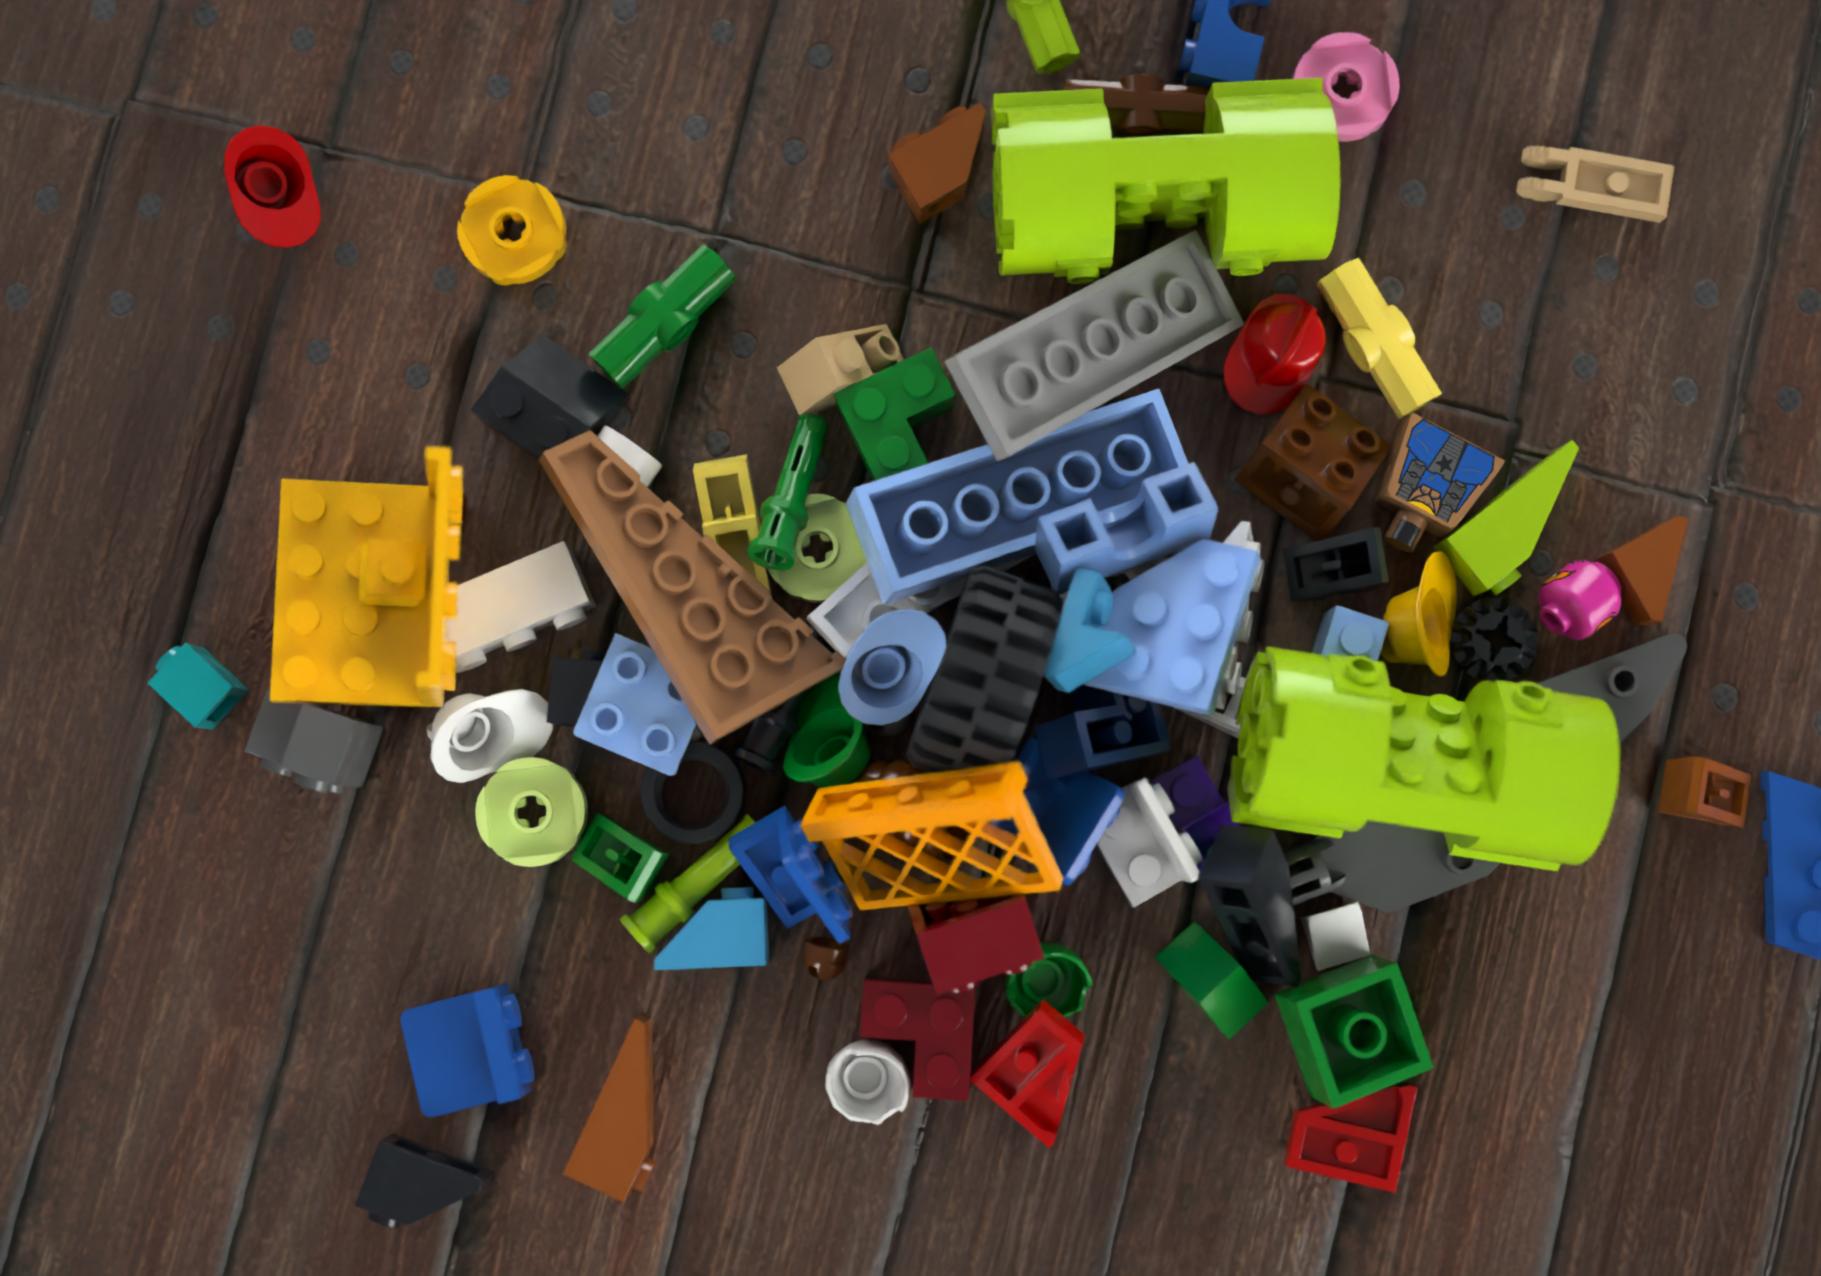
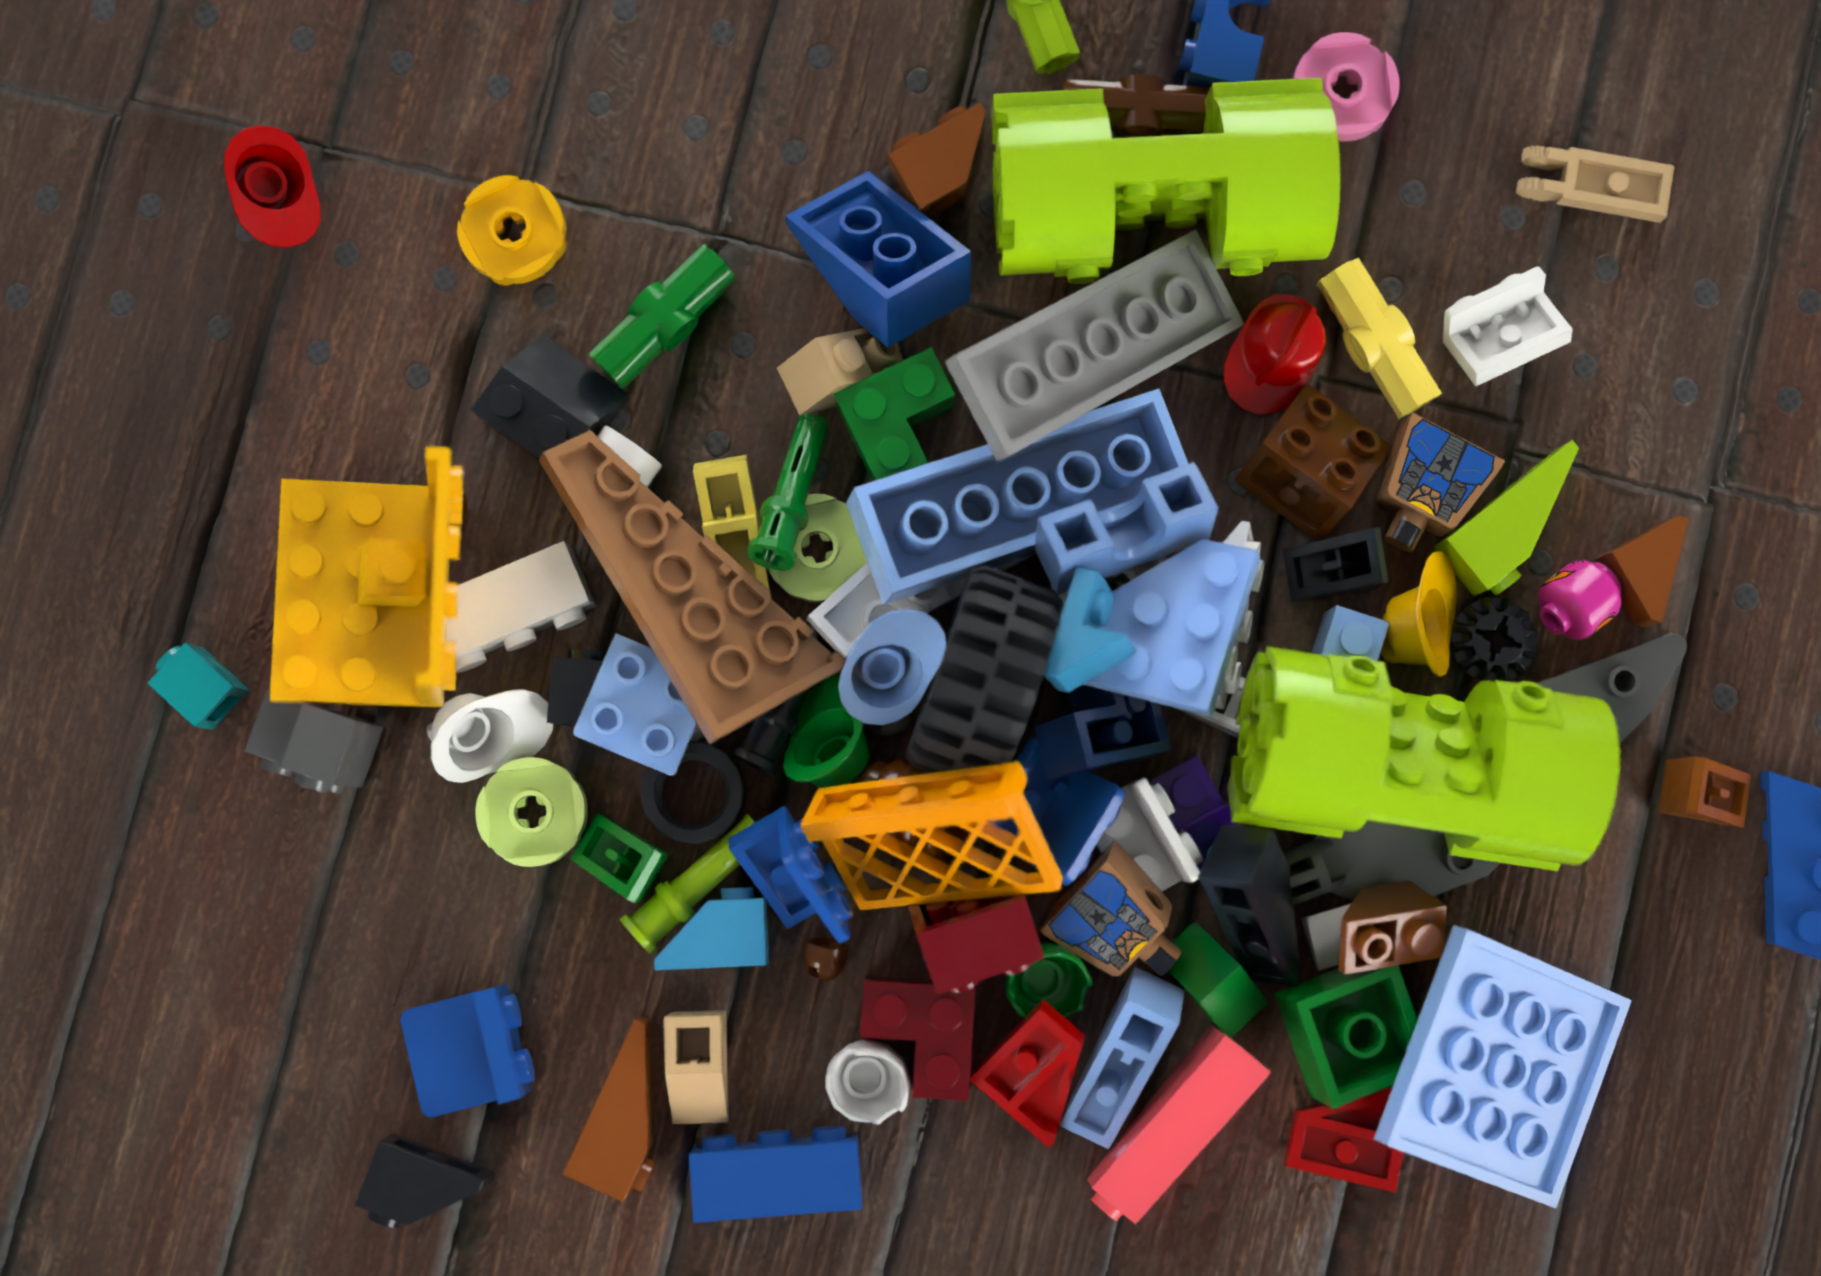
(697, 1066): none -> tan slope
(775, 1175): none -> blue brick
(883, 257): none -> blue slope
(1114, 916): none -> torso
(1124, 1057): none -> light blue slope
(1175, 1125): none -> coral slope
(1391, 927): none -> dark orange slope
(1503, 1067): none -> light blue plate
(1504, 327): none -> white bracket

